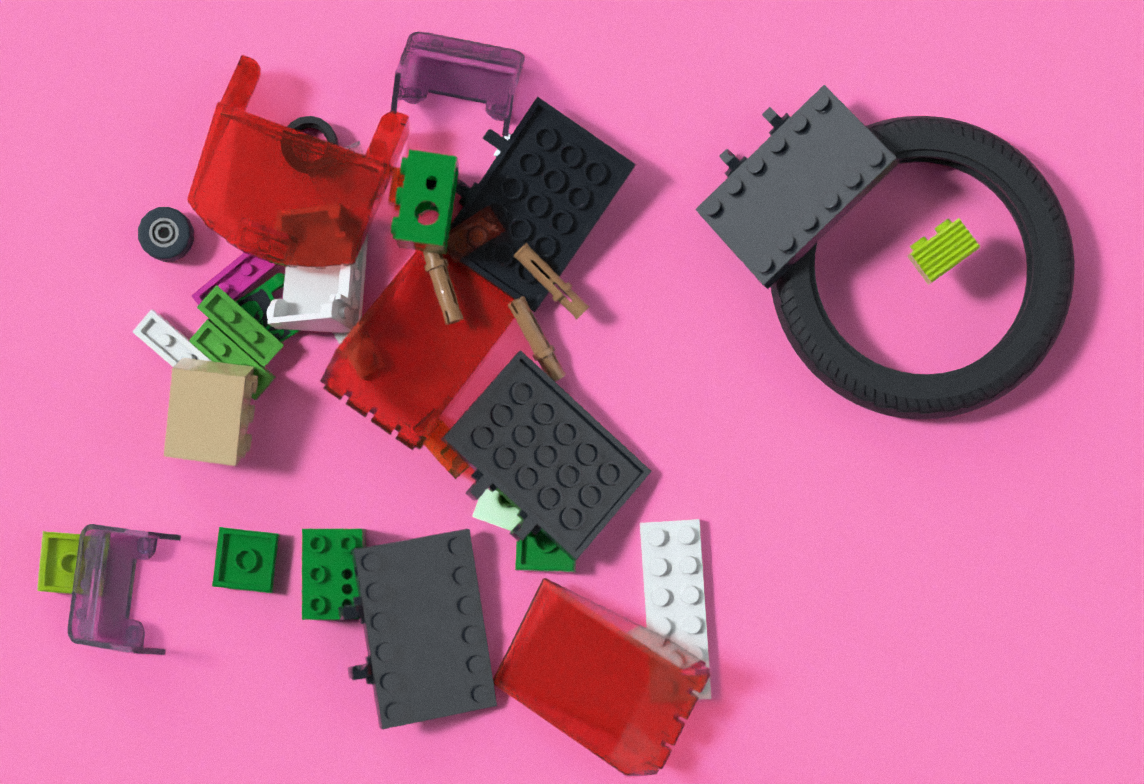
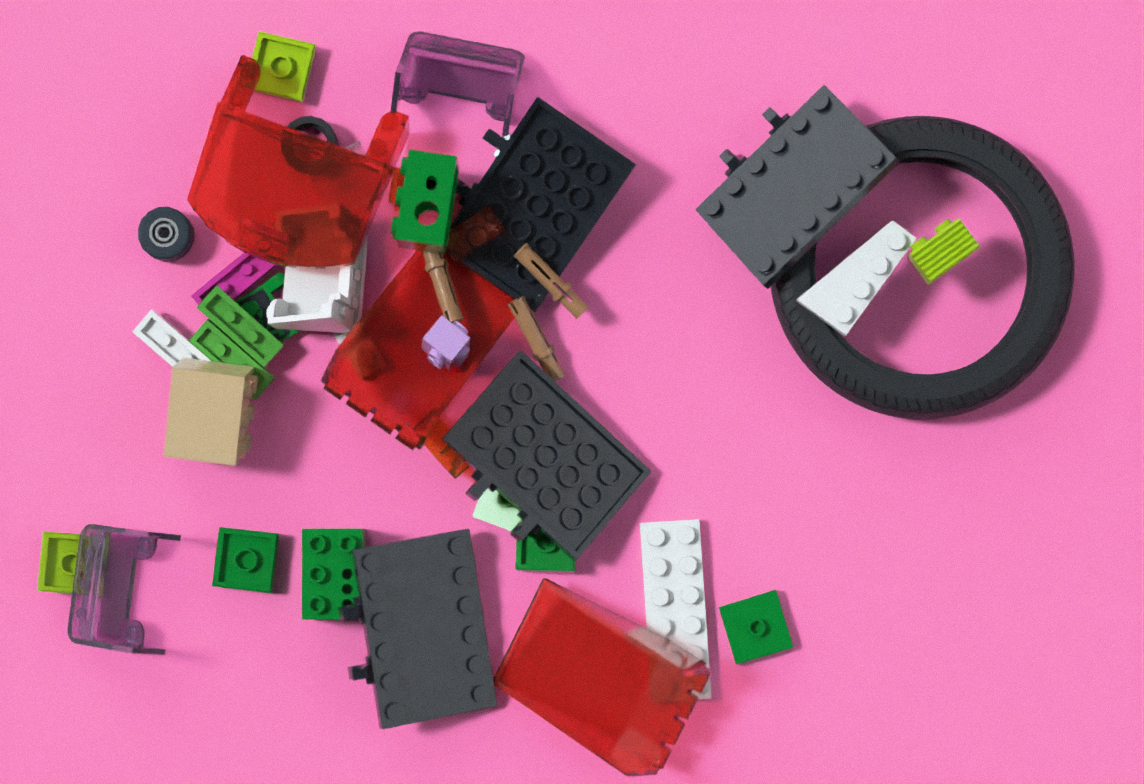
(283, 66): none -> lime plate
(446, 344): none -> lavender brick
(755, 627): none -> green plate
(852, 284): none -> white wing

